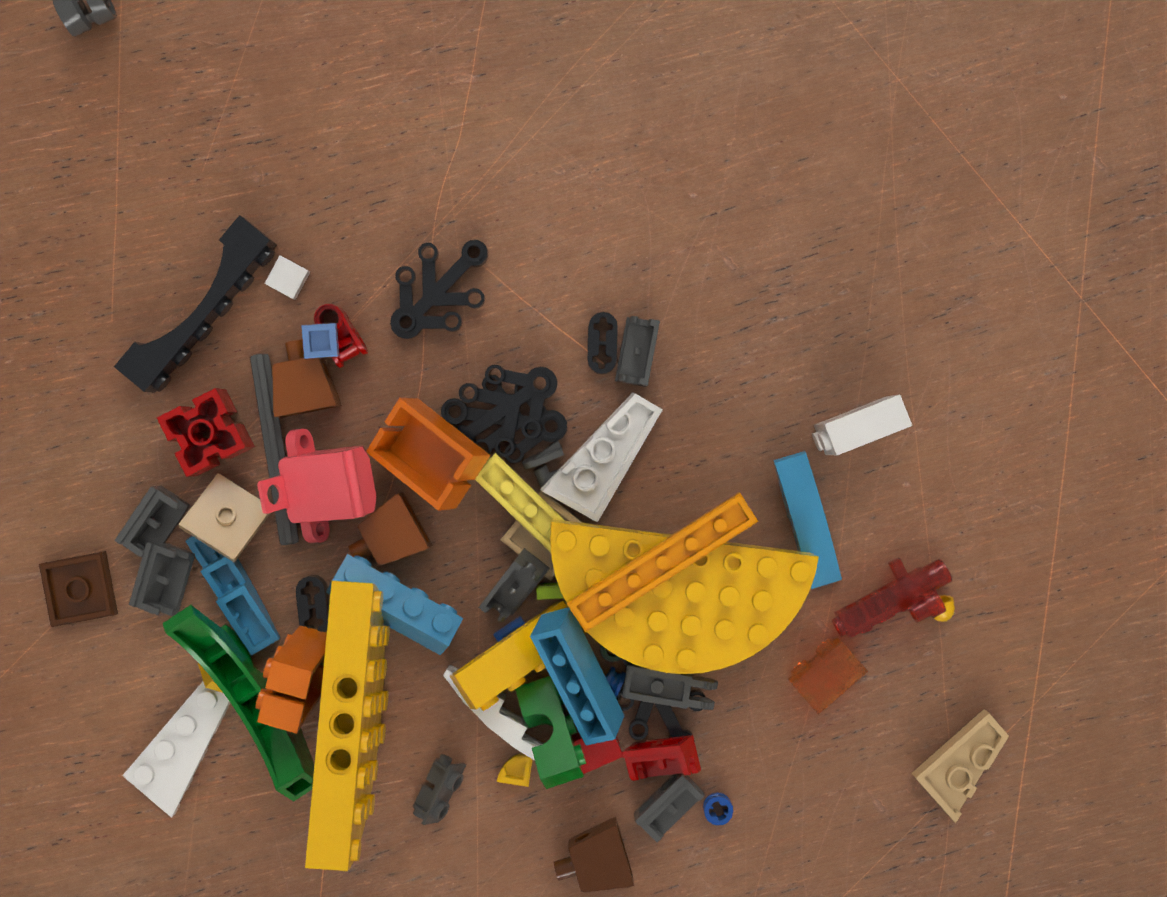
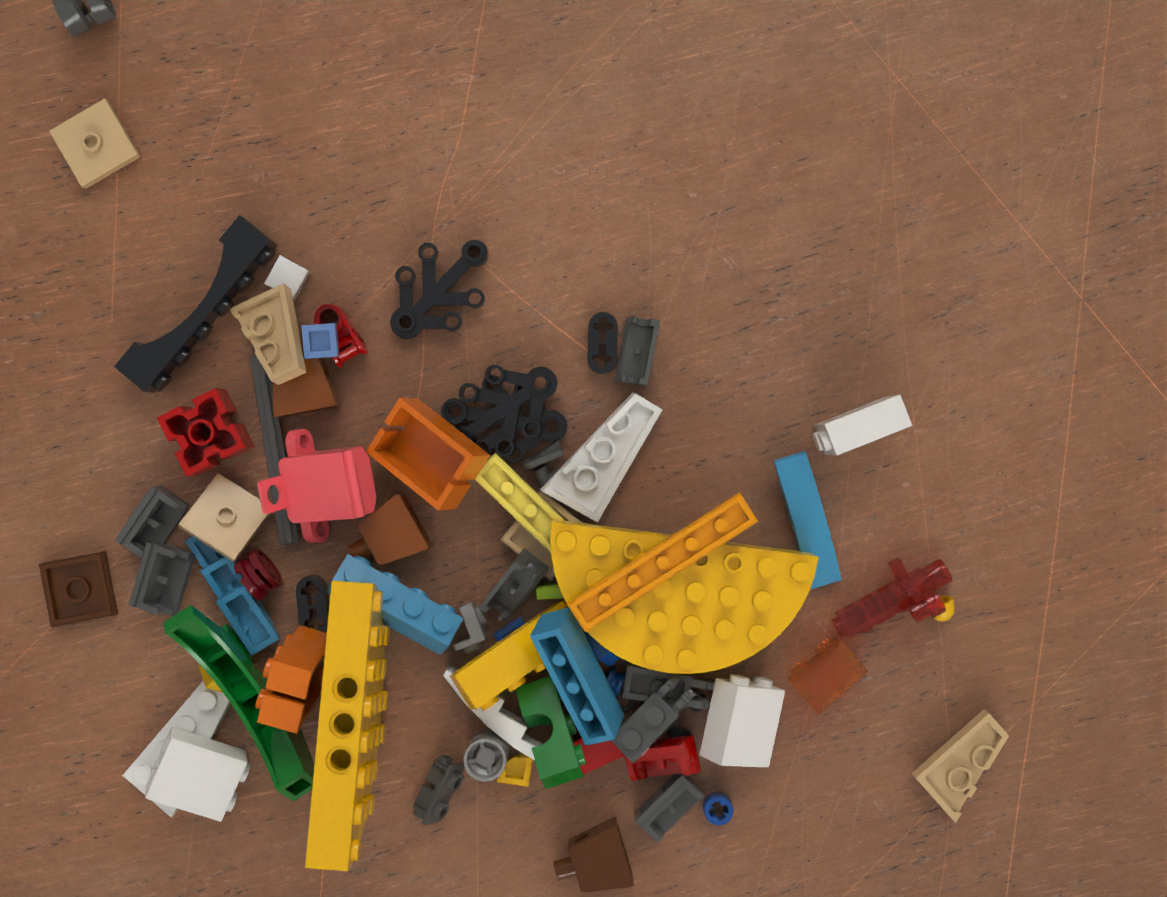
(95, 143): none -> tan plate
(197, 774): none -> white brick
(258, 574): none -> dark red wheel
(274, 332): none -> tan wing
(474, 621): none -> light grey bracket
(486, 755): none -> light grey wheel
(601, 652): none -> blue tile
(651, 721): none -> dark grey hinge
(742, 721): none -> white brick

